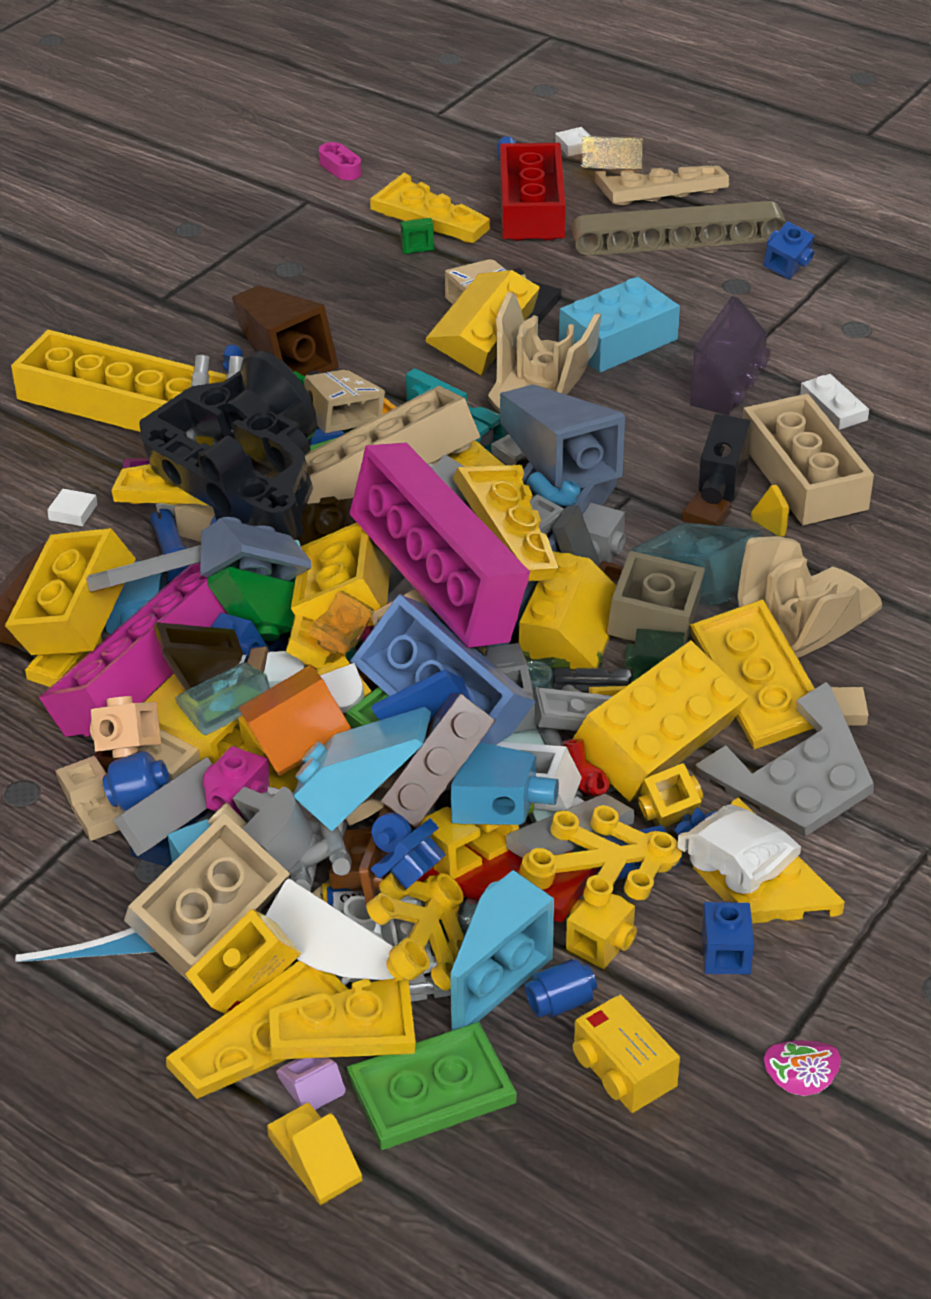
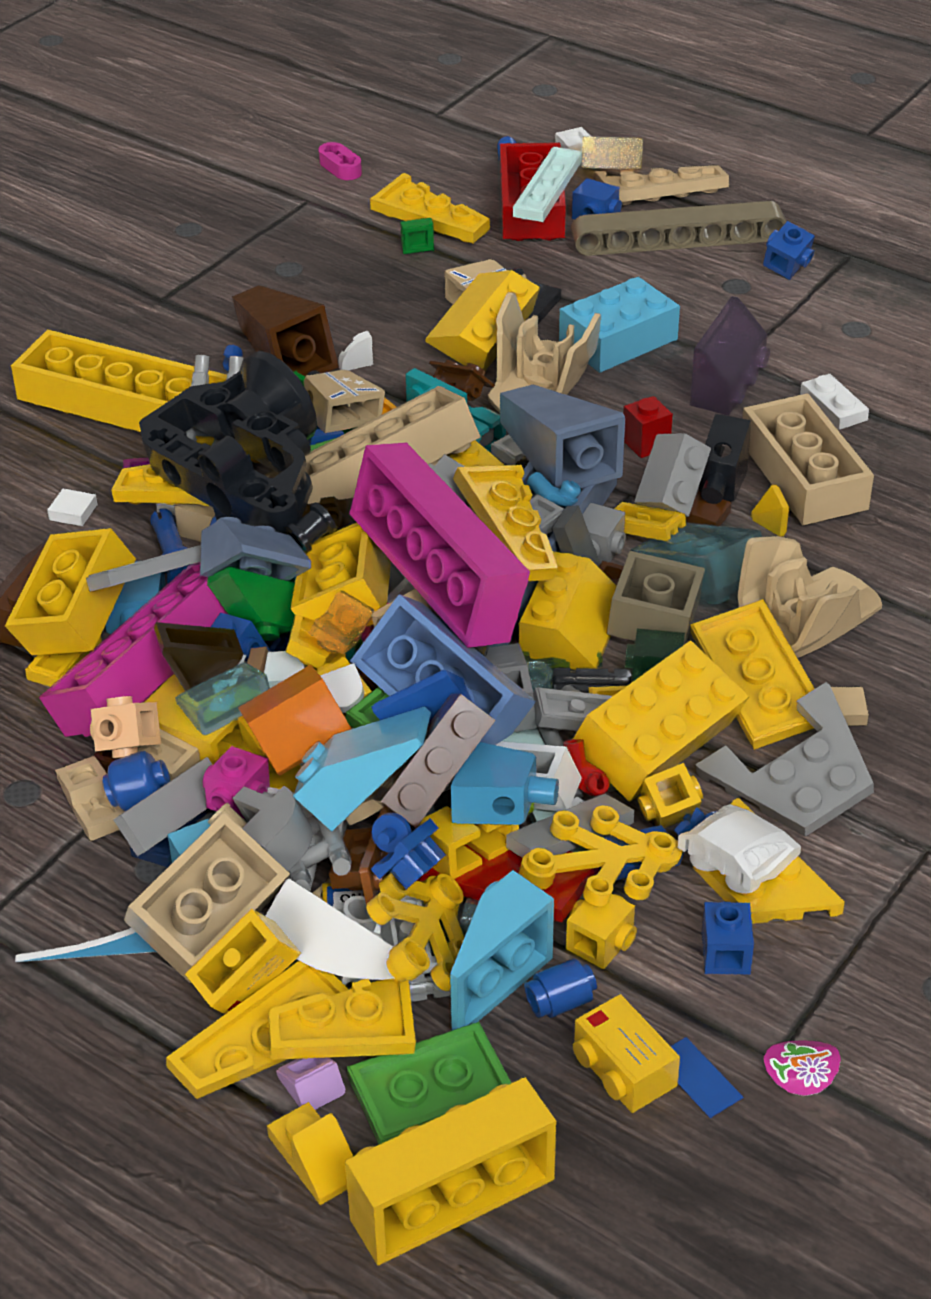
(311, 527): none -> black bush
(358, 353): none -> white tile
(451, 1169): none -> yellow brick
(465, 378): none -> reddish brown hinge
(547, 184): none -> light aqua tile
(595, 198): none -> blue brick
(643, 422): none -> red brick
(651, 521): none -> yellow tile
(673, 473): none -> light grey brick
(703, 1081): none -> blue sticker

